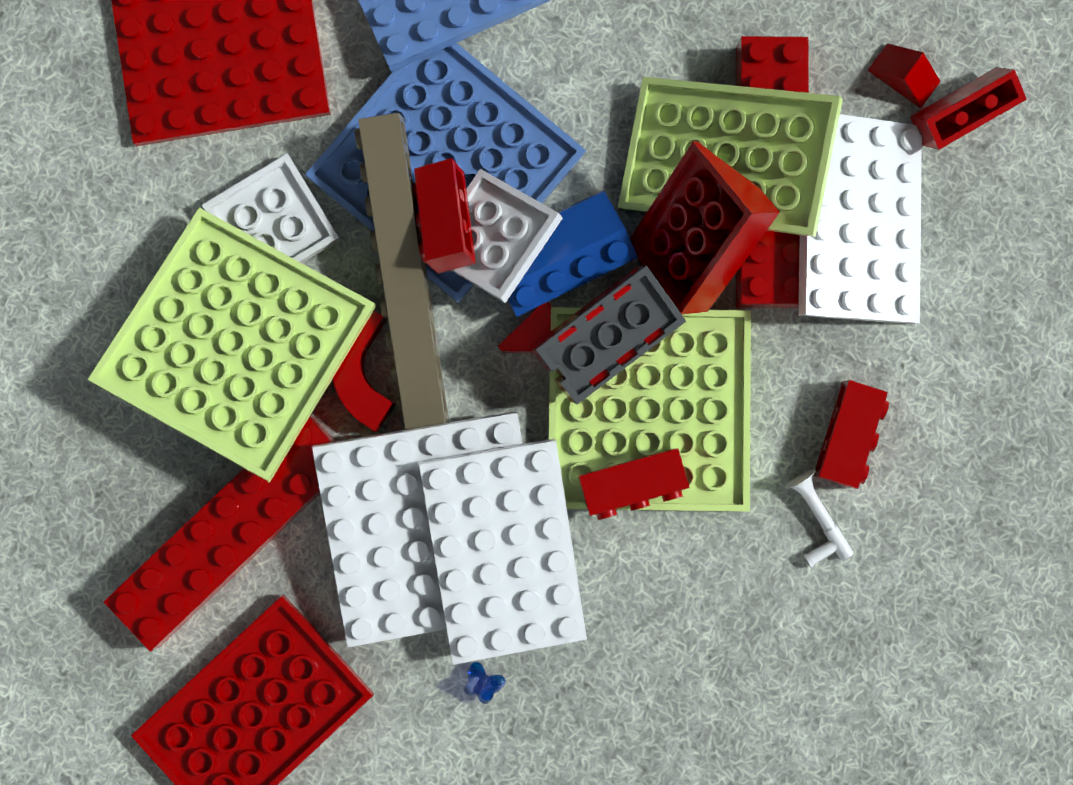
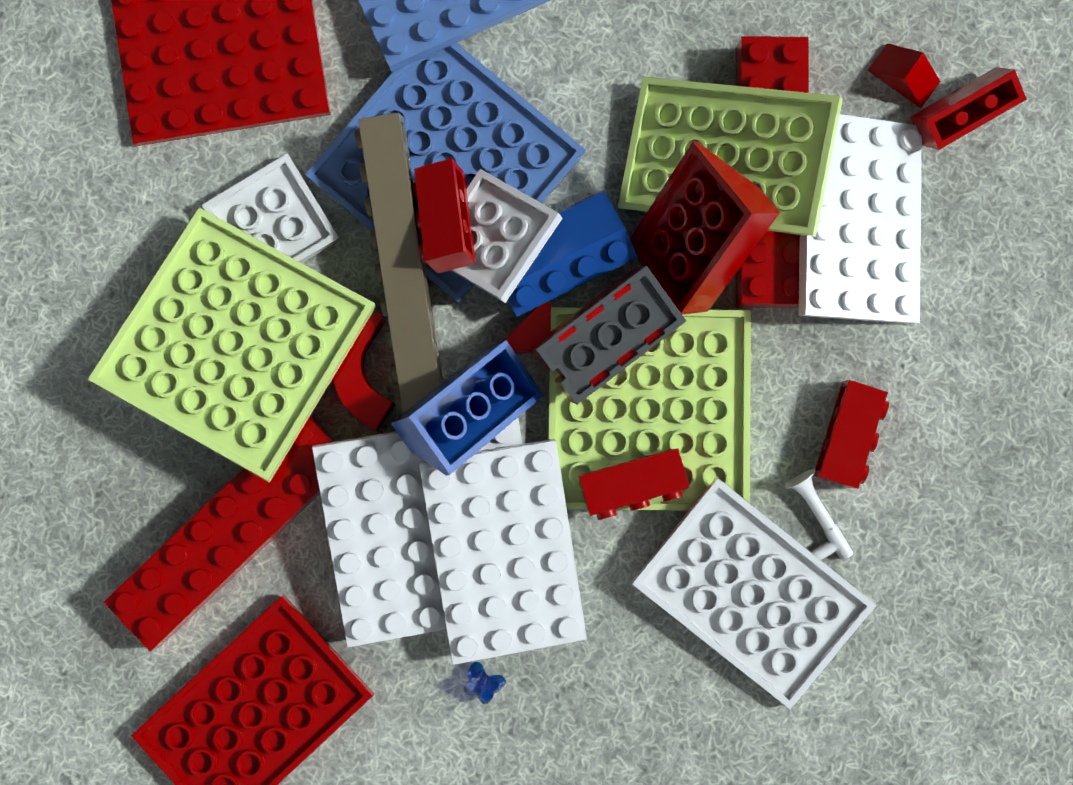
(468, 408): none -> blue slope
(753, 593): none -> white plate

